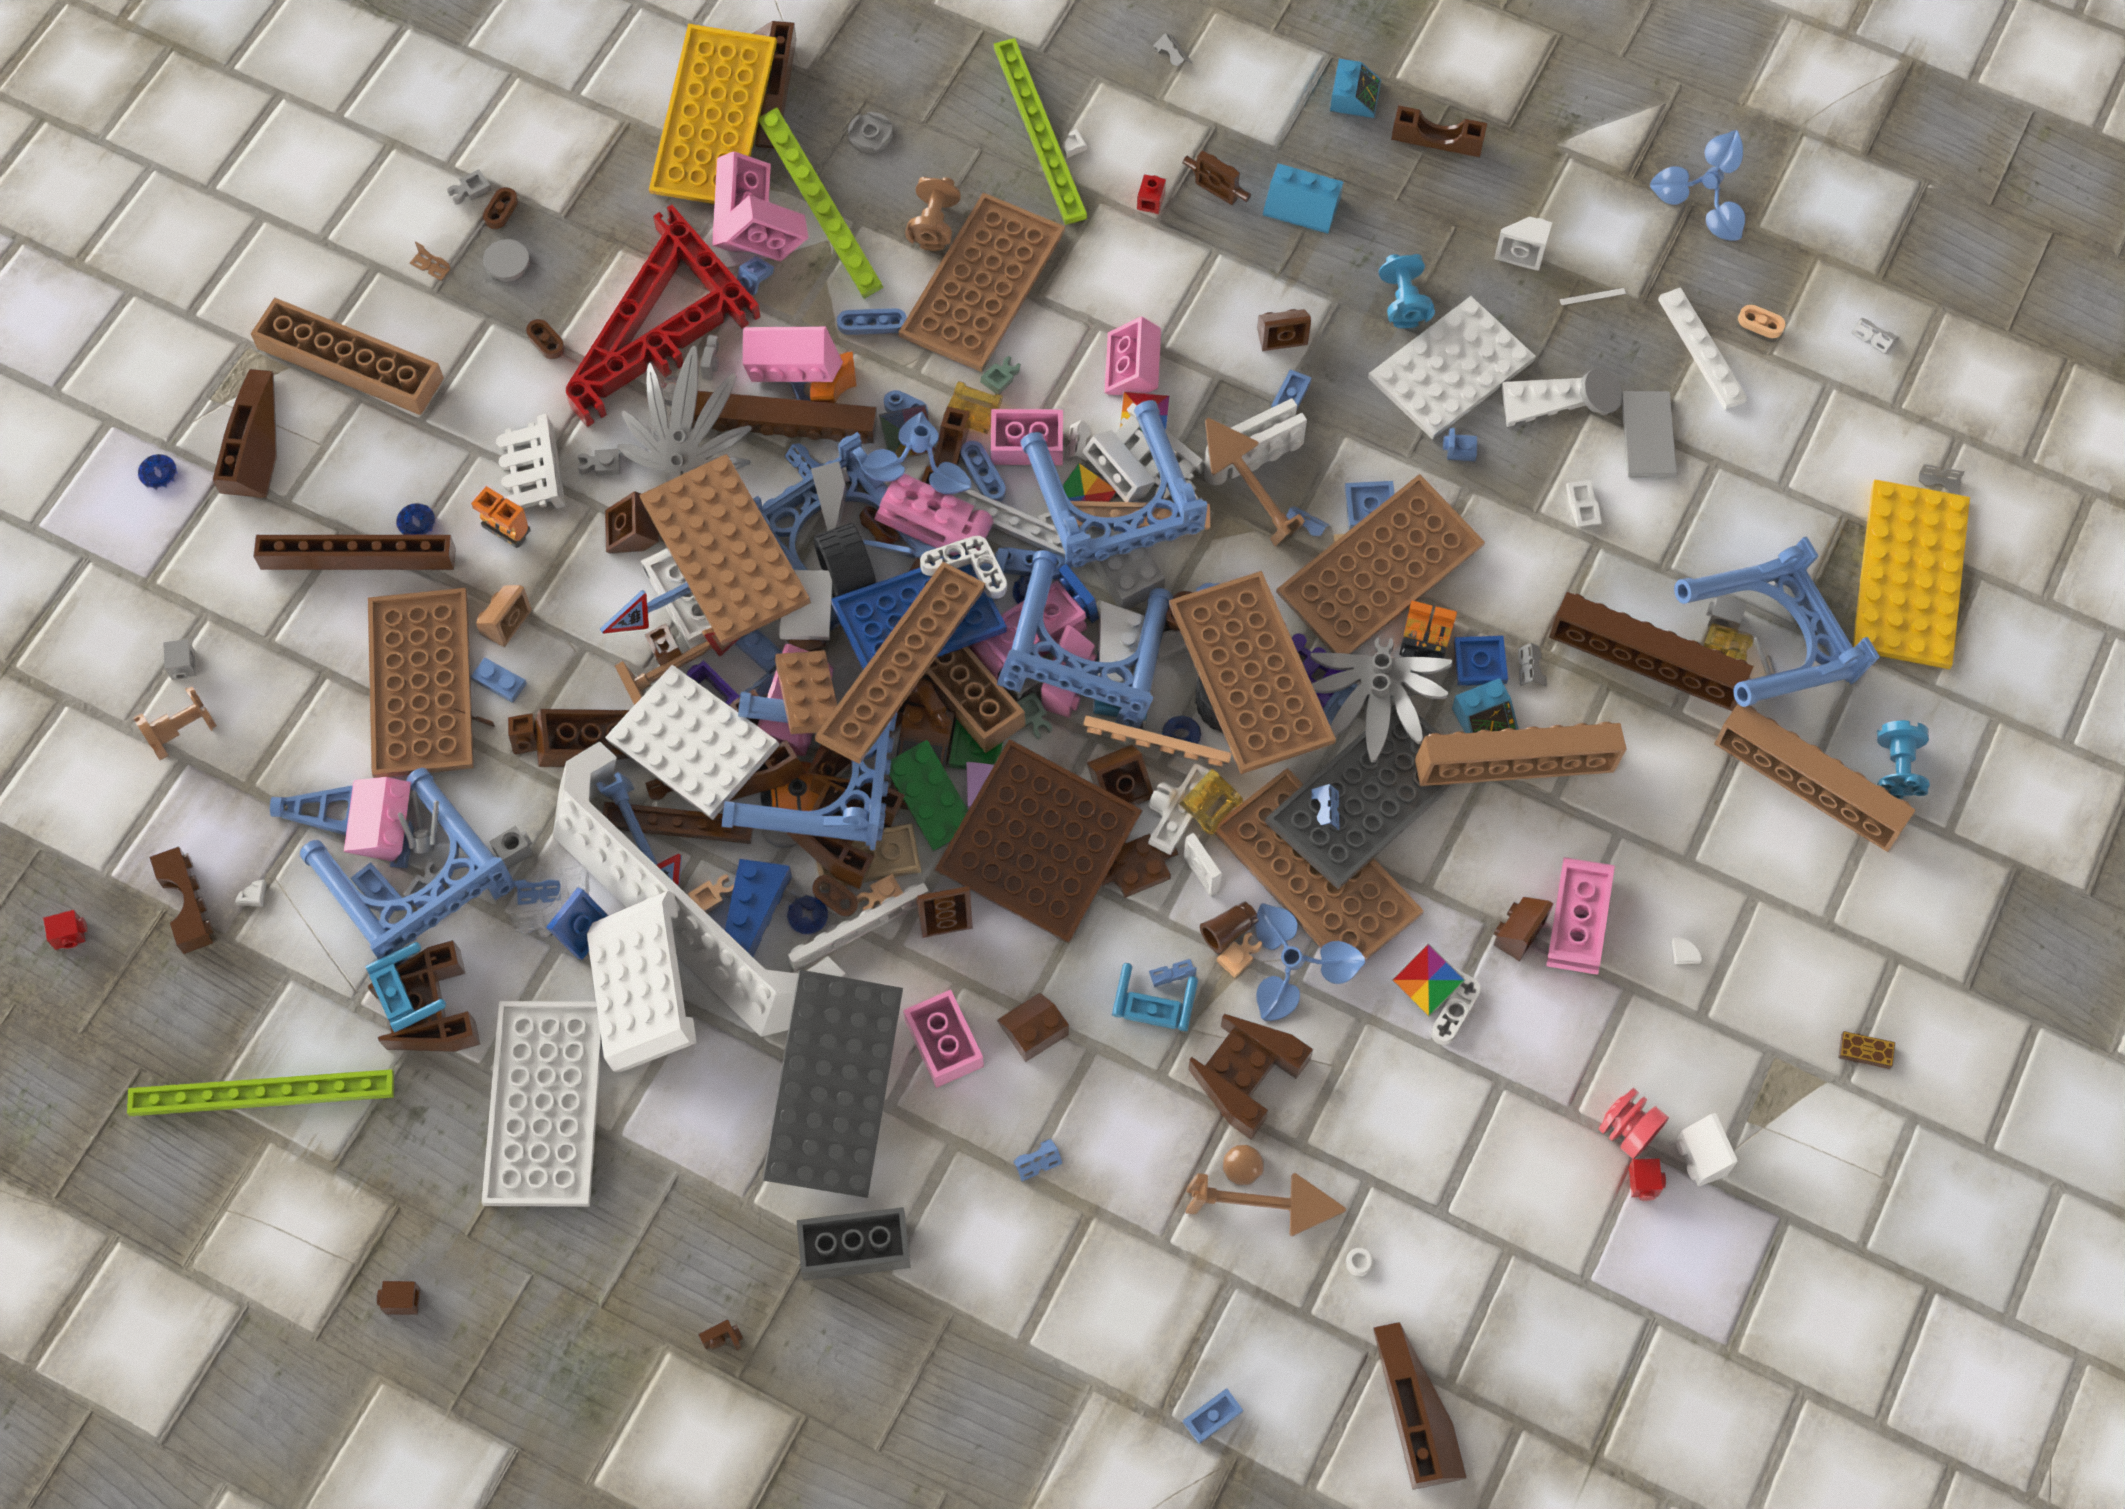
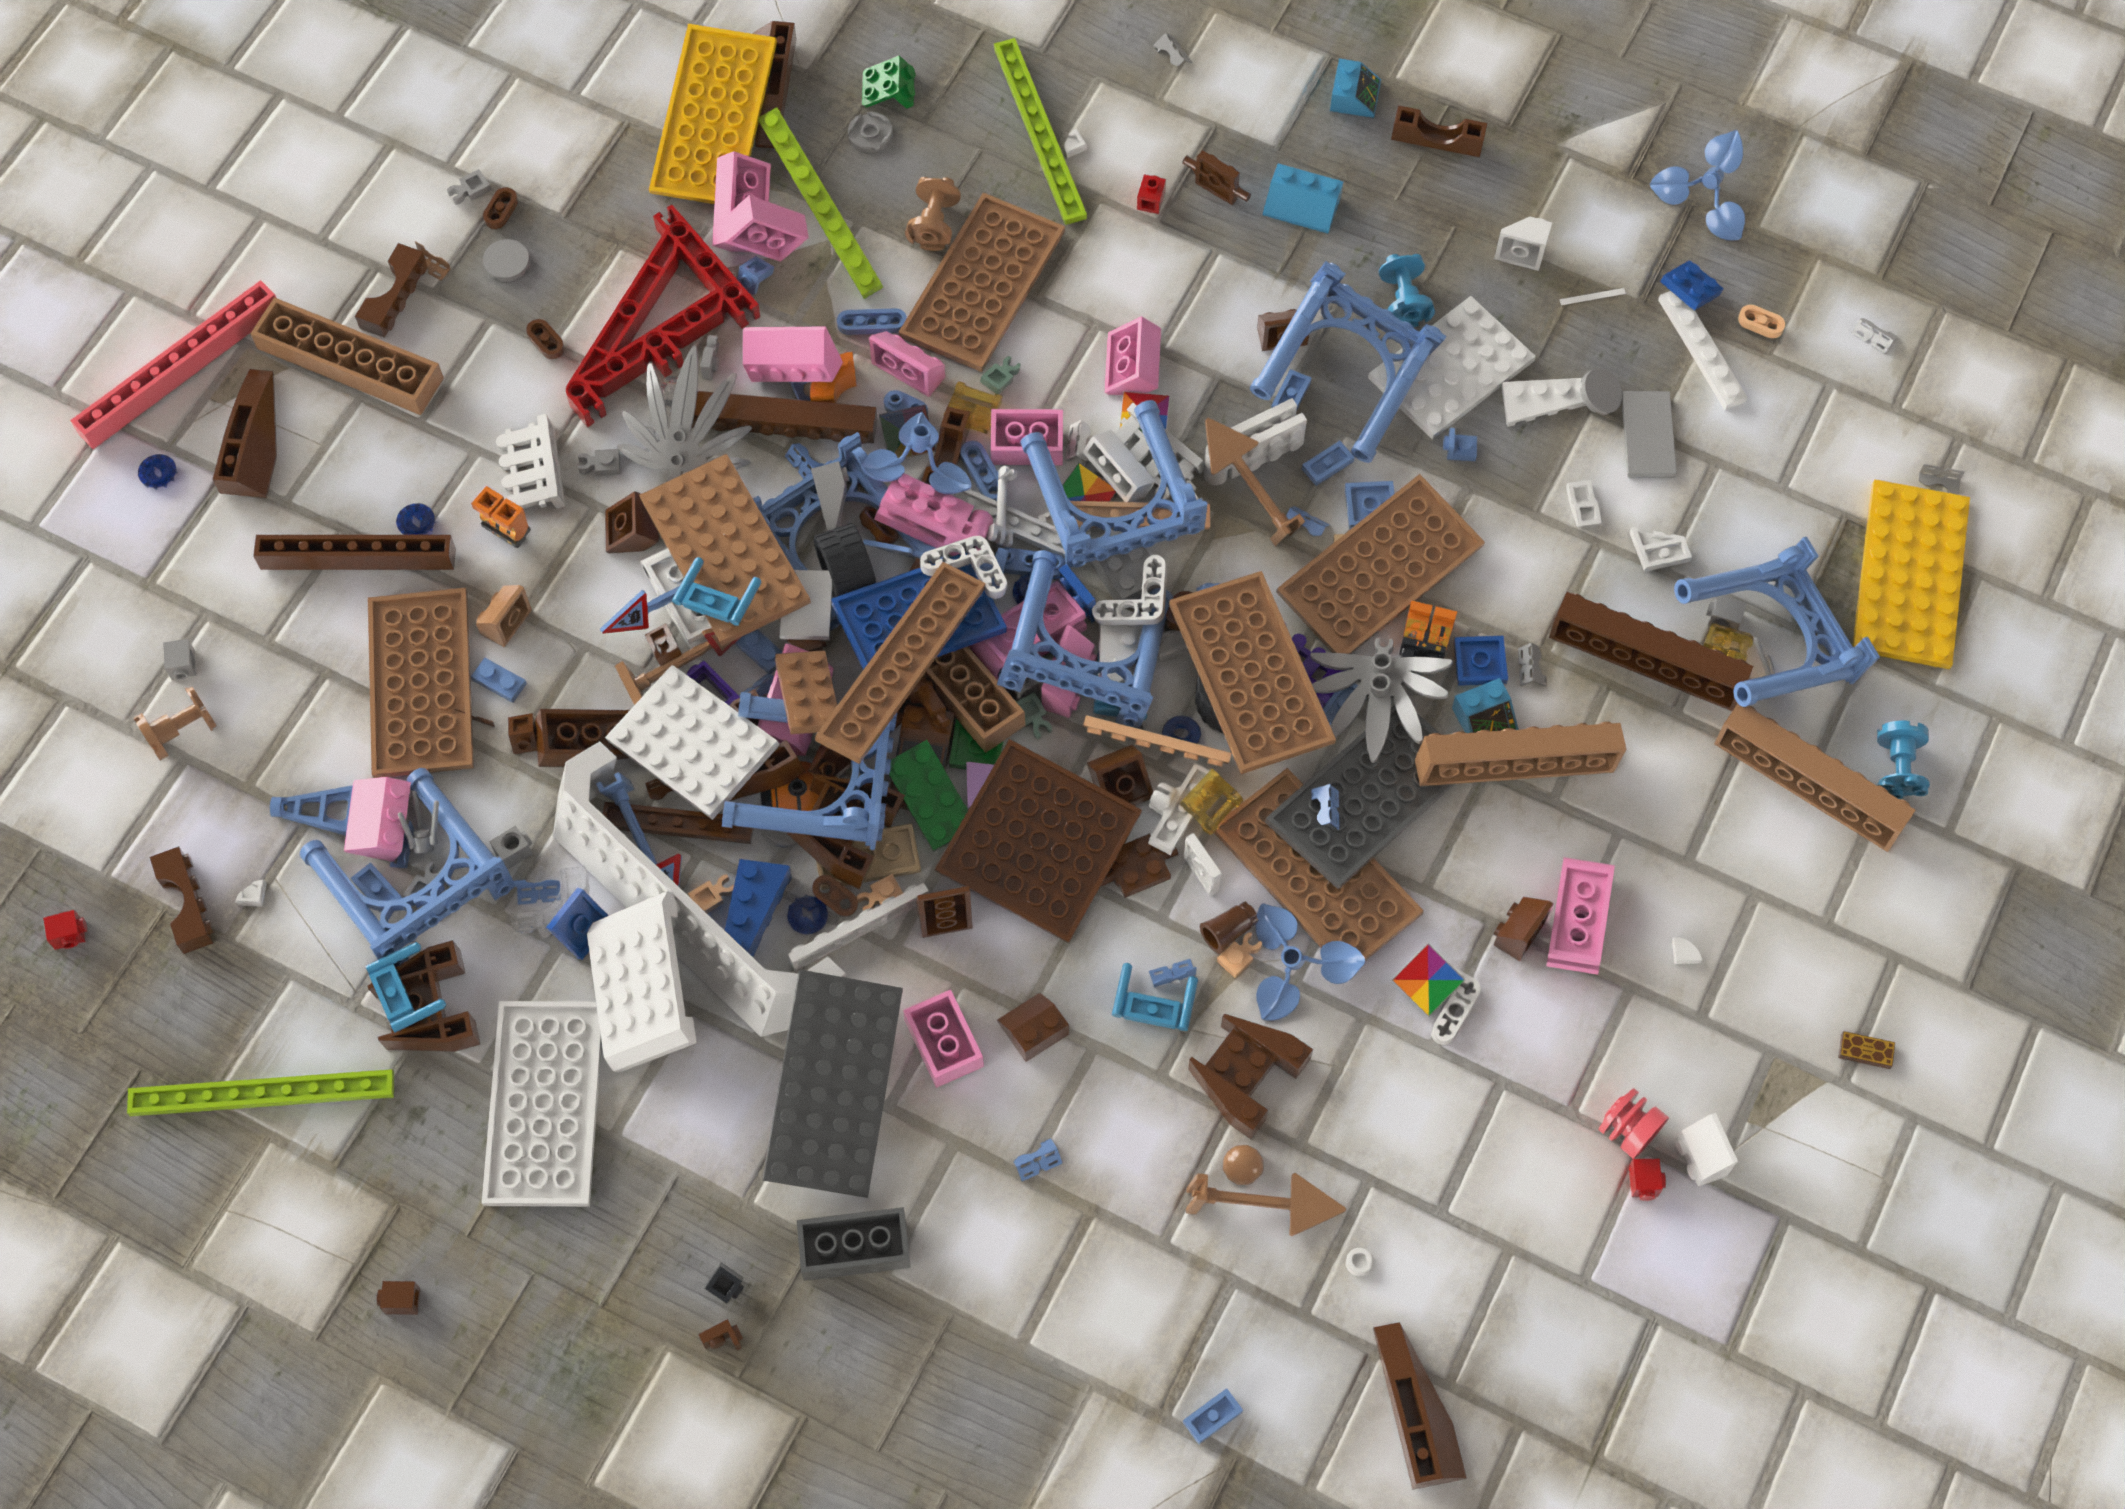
(173, 366): none -> coral brick
(379, 313): none -> reddish brown arch
(713, 602): none -> dark azure plate
(725, 1283): none -> black brick
(889, 80): none -> green bracket
(906, 362): none -> bright pink slope
(998, 531): none -> white hinge
(1146, 602): none -> white beam
(1328, 463): none -> medium blue plate
(1422, 343): none -> medium blue arch
(1659, 550): none -> white wing
(1692, 285): none -> blue plate

